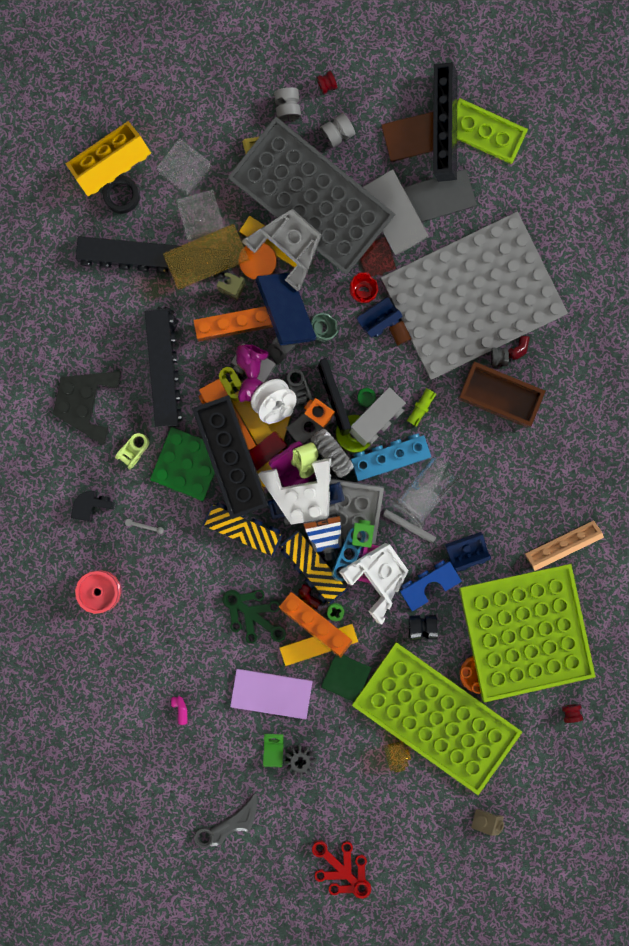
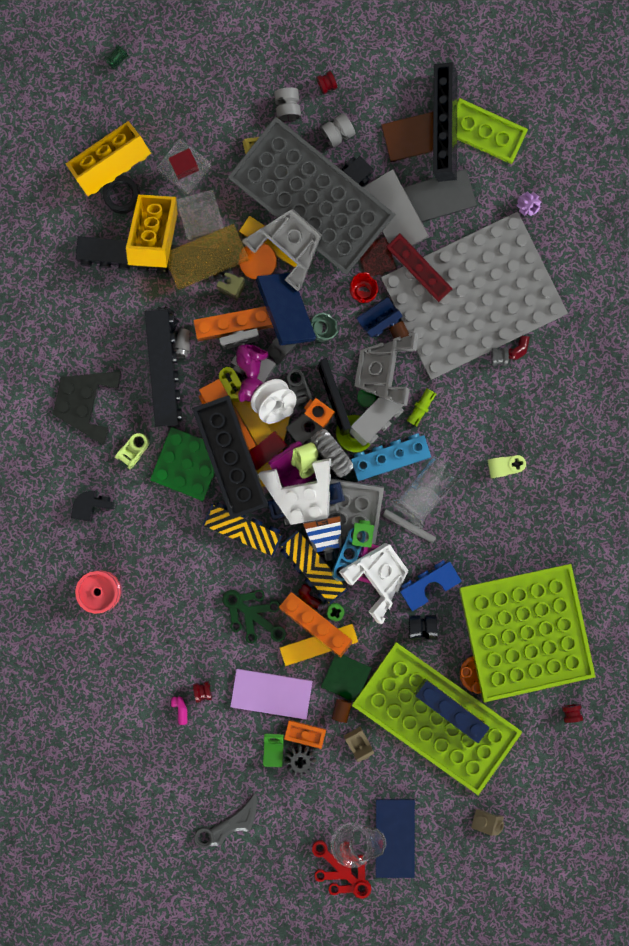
(116, 57): none -> clear green bush
(129, 522): light grey hinge -> none
(152, 231): none -> yellow brick
(182, 343): none -> light grey cone
(183, 164): none -> dark red panel
(202, 691): none -> dark red wheel
(239, 338): none -> light grey plate
(305, 734): none -> orange plate
(341, 710): none -> reddish brown piece
(343, 844): none -> clear piece
(358, 170): none -> black brick
(359, 744): none -> dark tan bracket
(377, 368): none -> light grey wing
(397, 756): clear yellow brick -> none
(397, 822): none -> dark blue tile
(419, 267): none -> dark red tile
(451, 710): none -> dark blue brick
(468, 552): dark blue bracket -> none
(501, 395): reddish brown piece -> none
(503, 466): none -> yellowish green piece
(528, 203): none -> lavender gear
(564, 545): light nougat plate -> none

